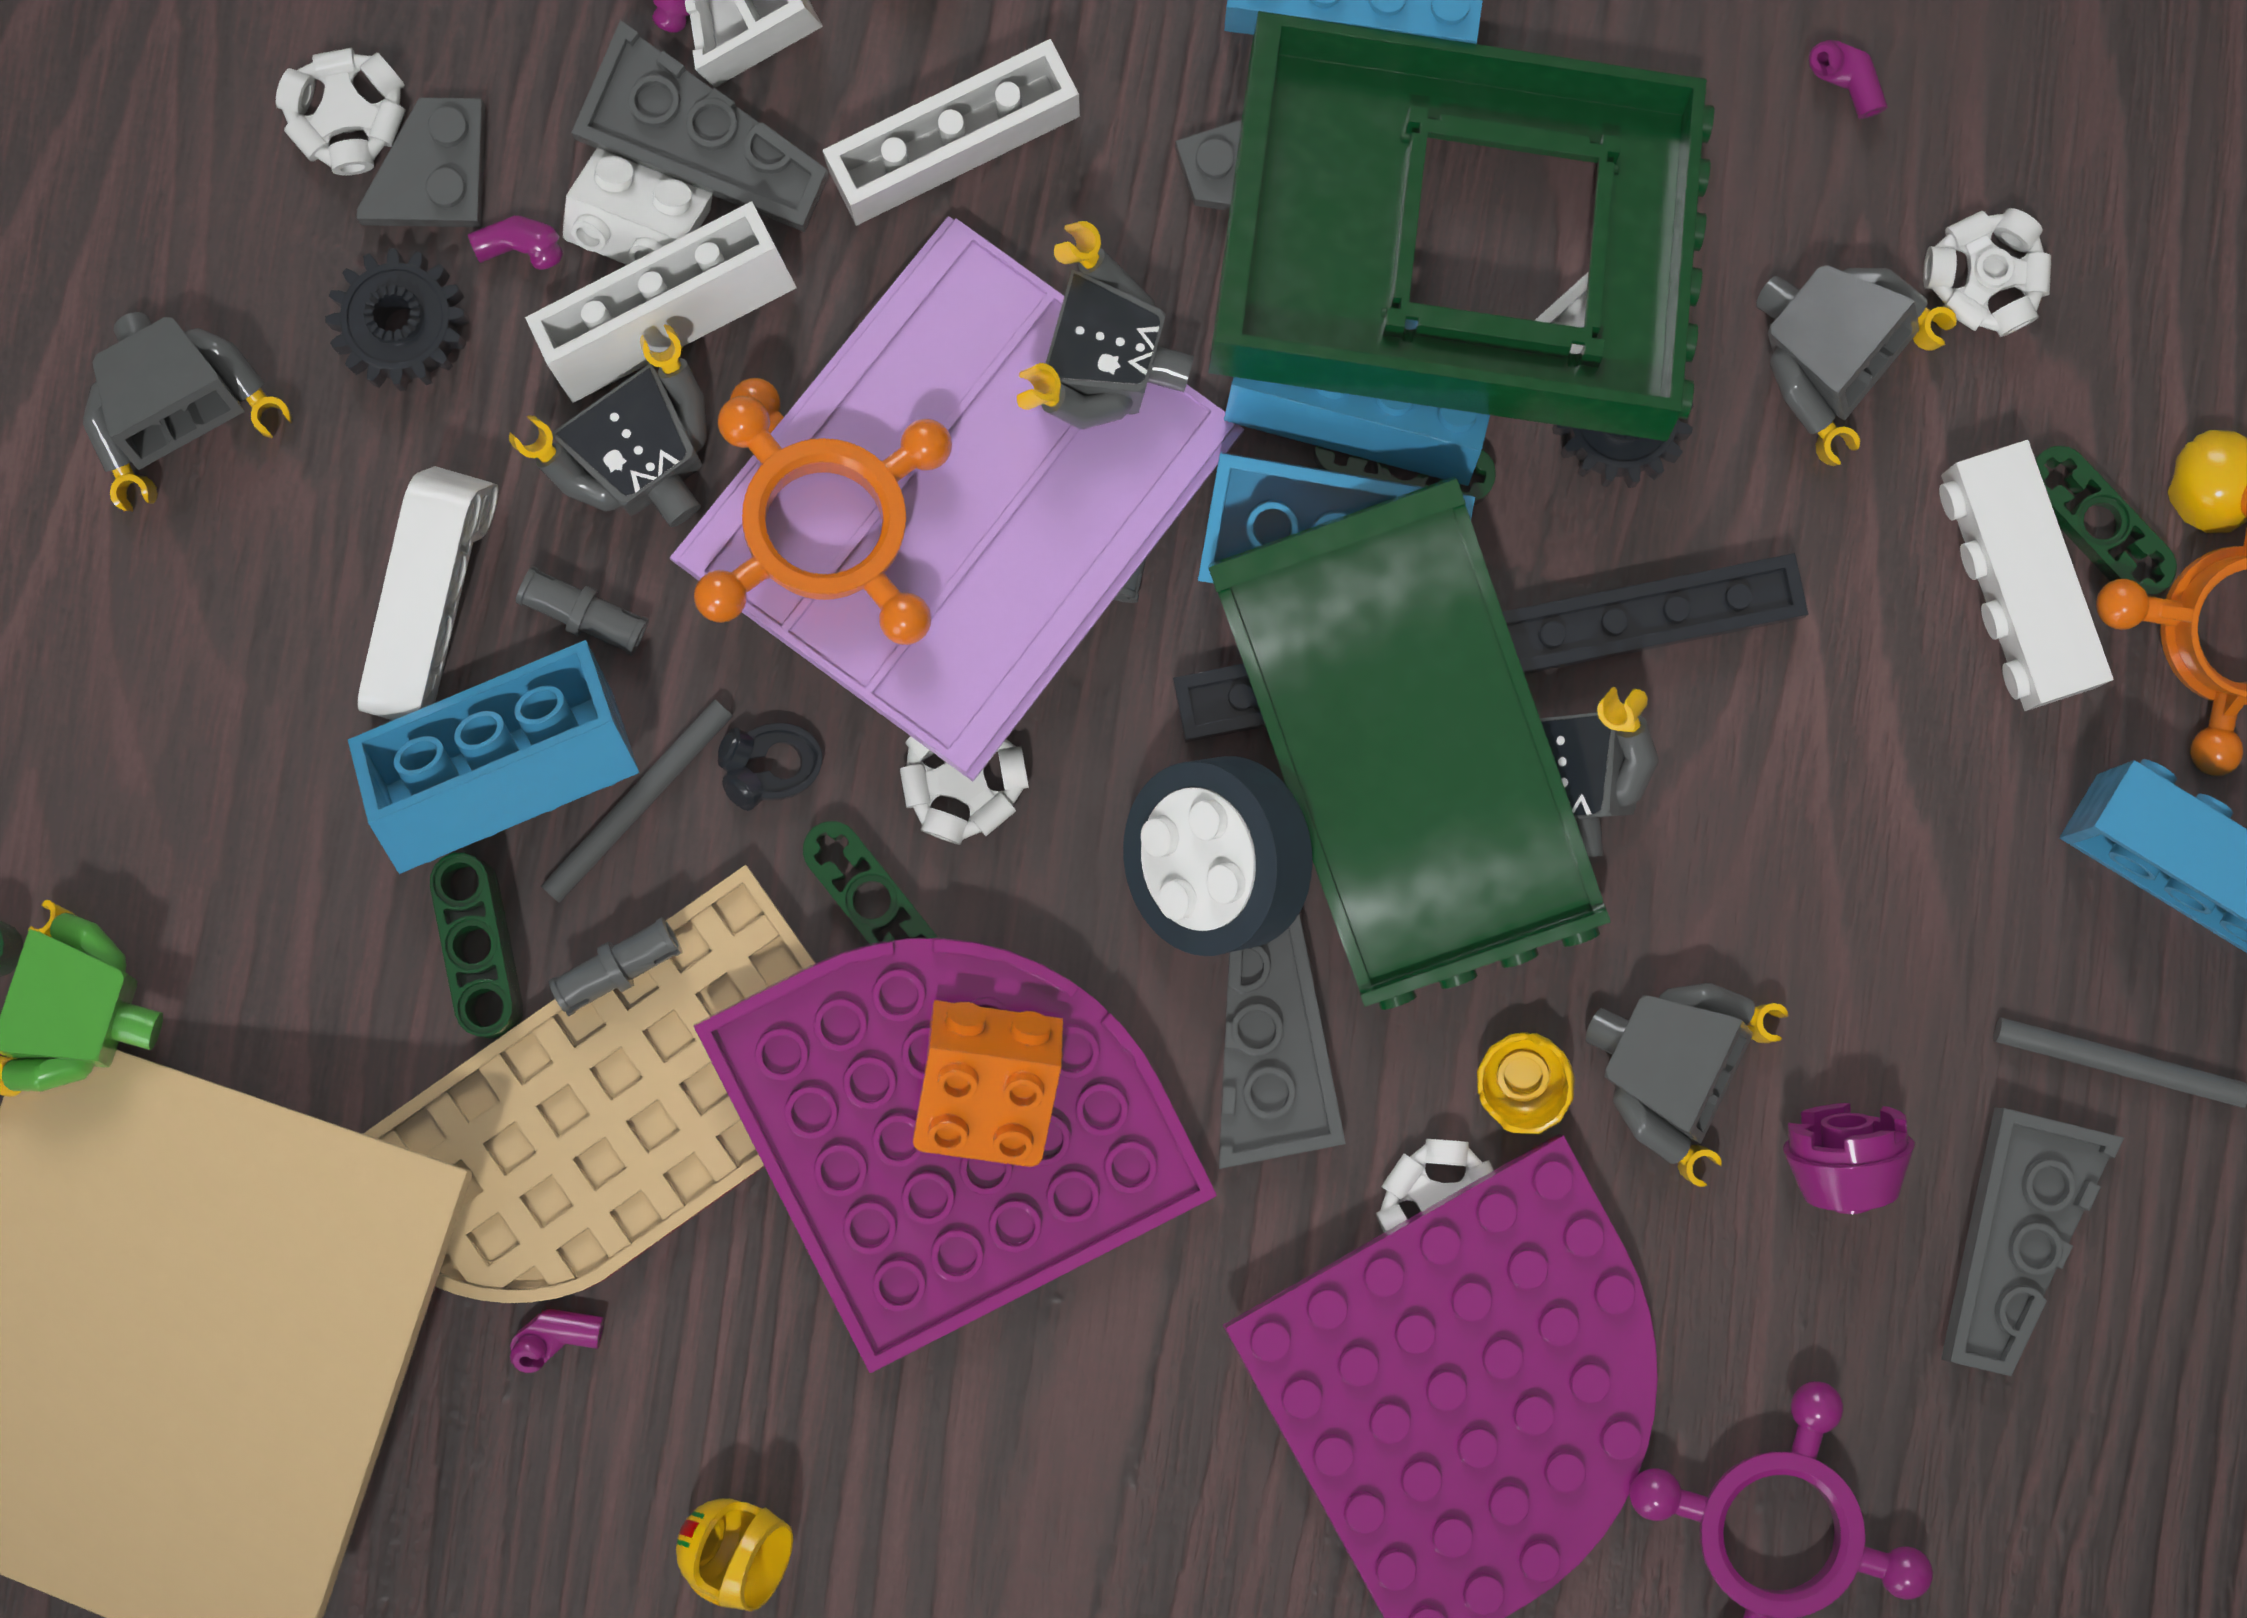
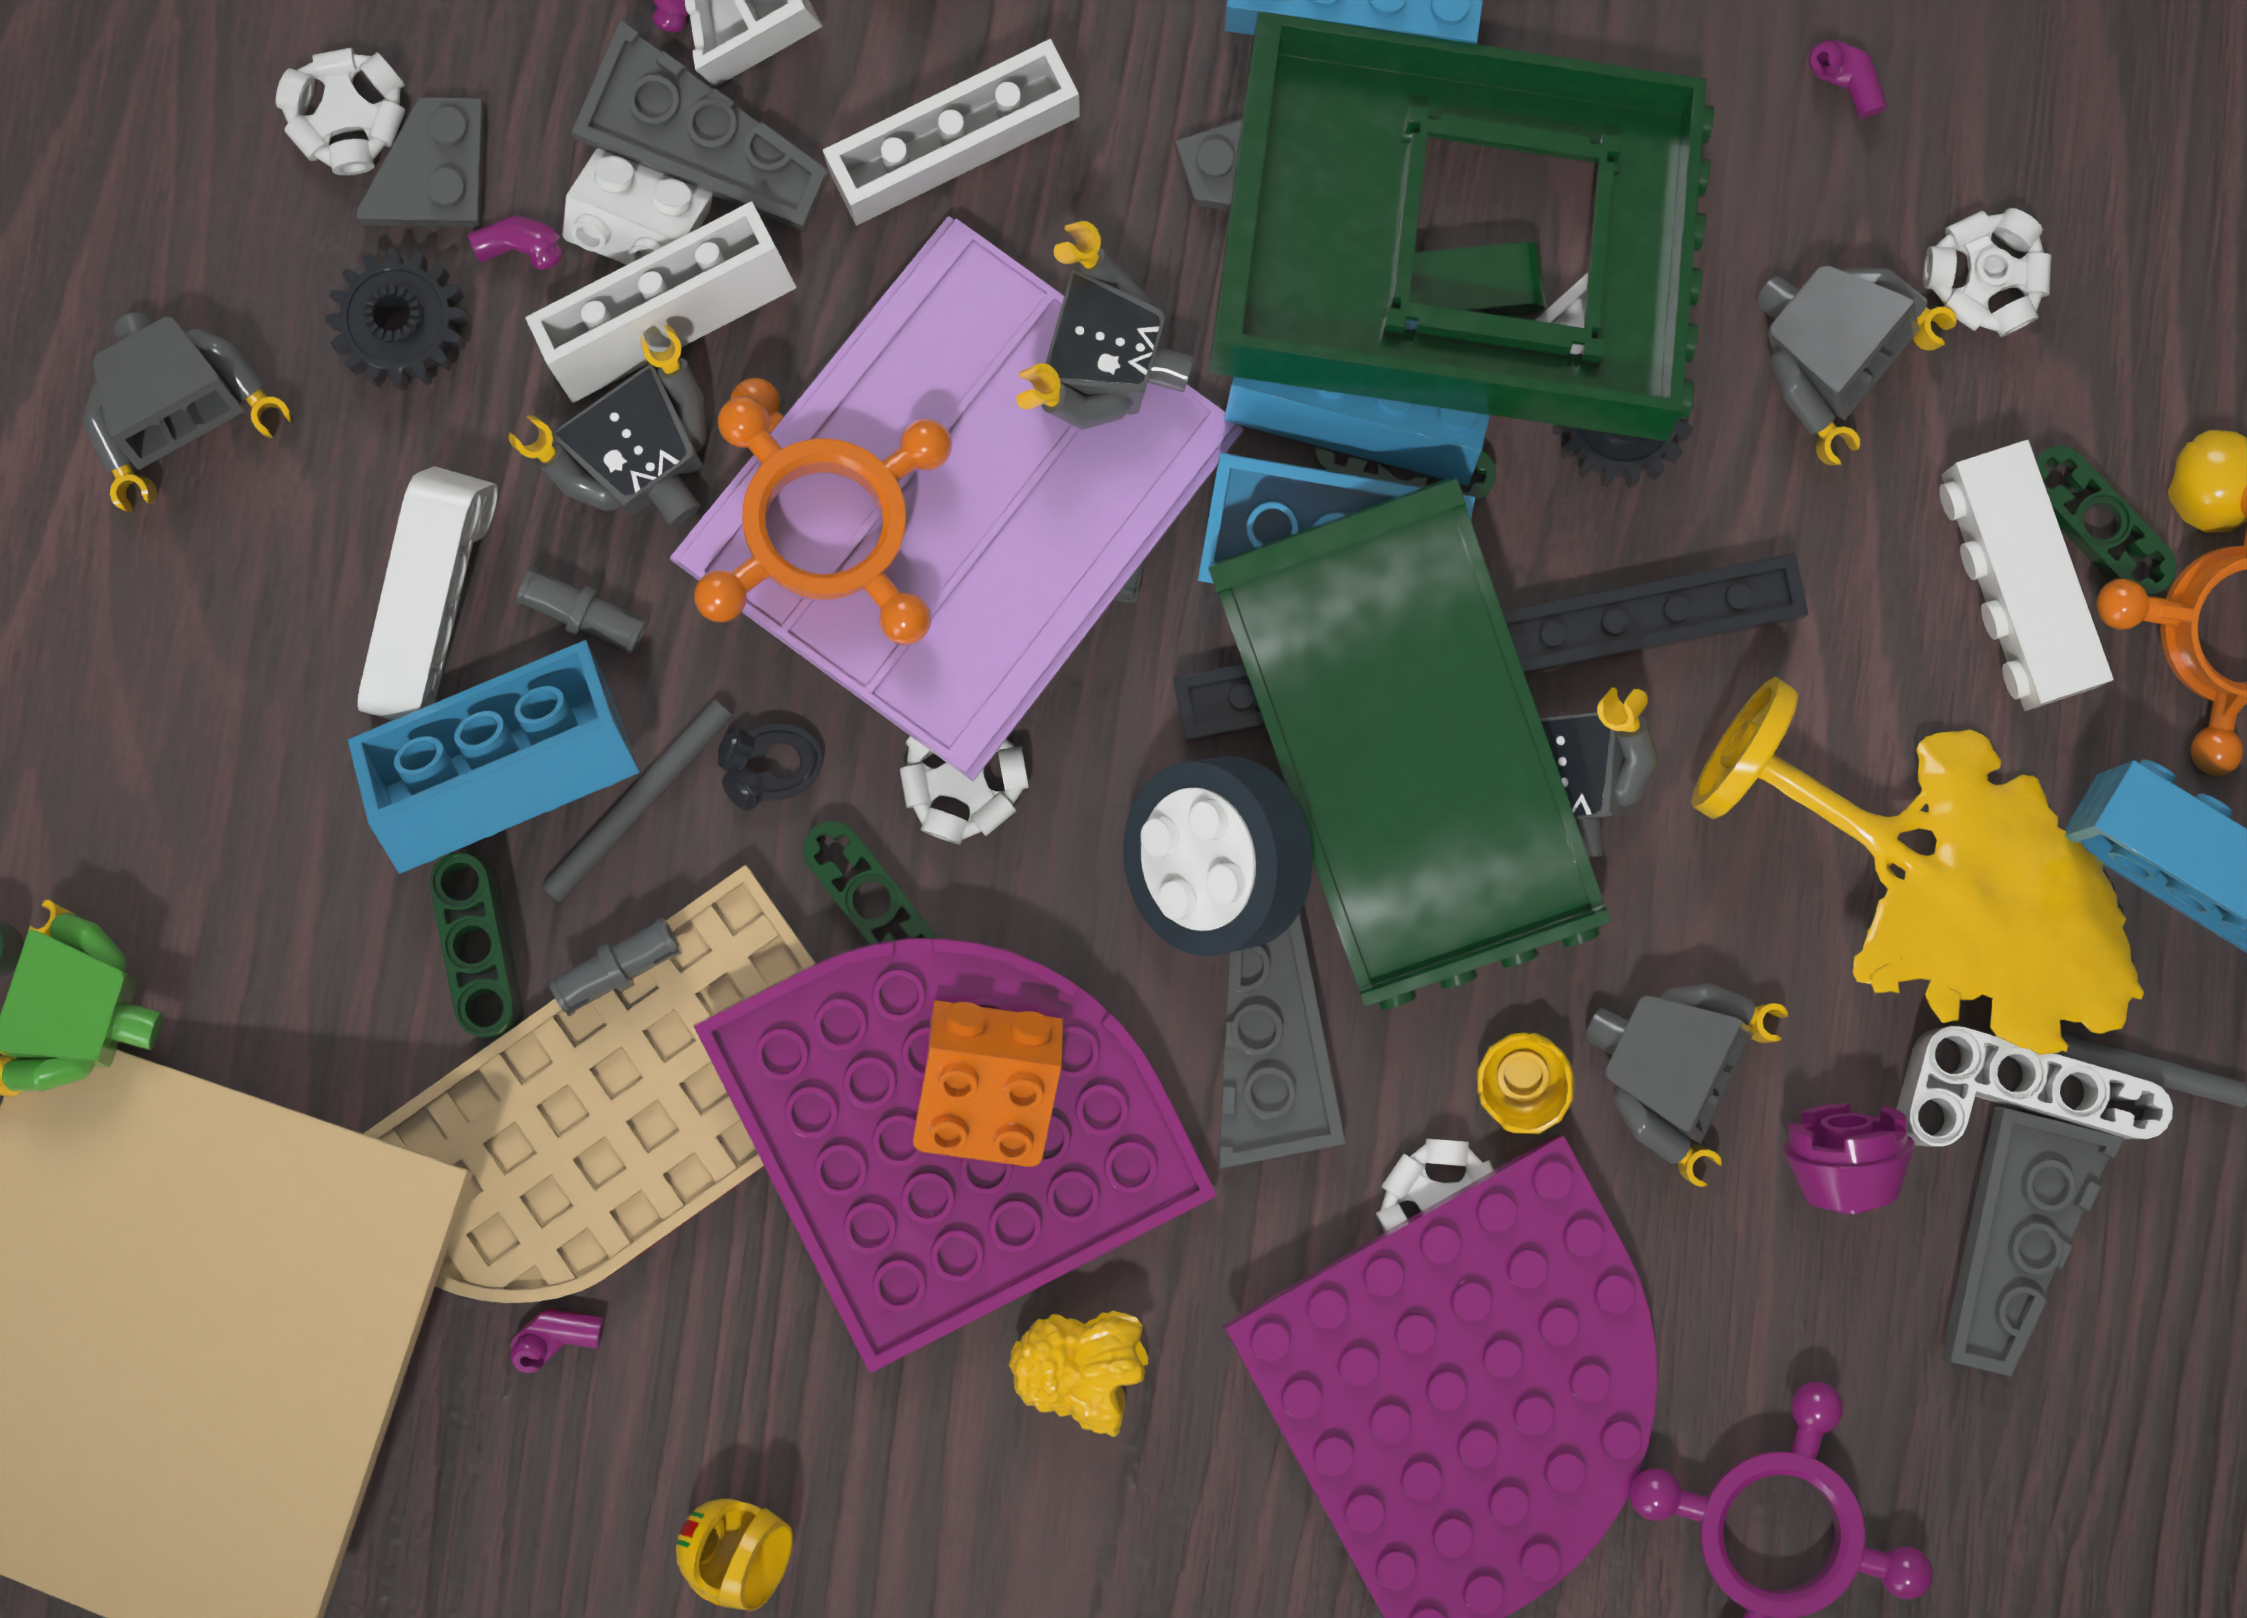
(1080, 1367): none -> yellow hair
(1481, 279): none -> dark green beam
(1995, 908): none -> yellow plant
(2036, 1093): none -> white beam

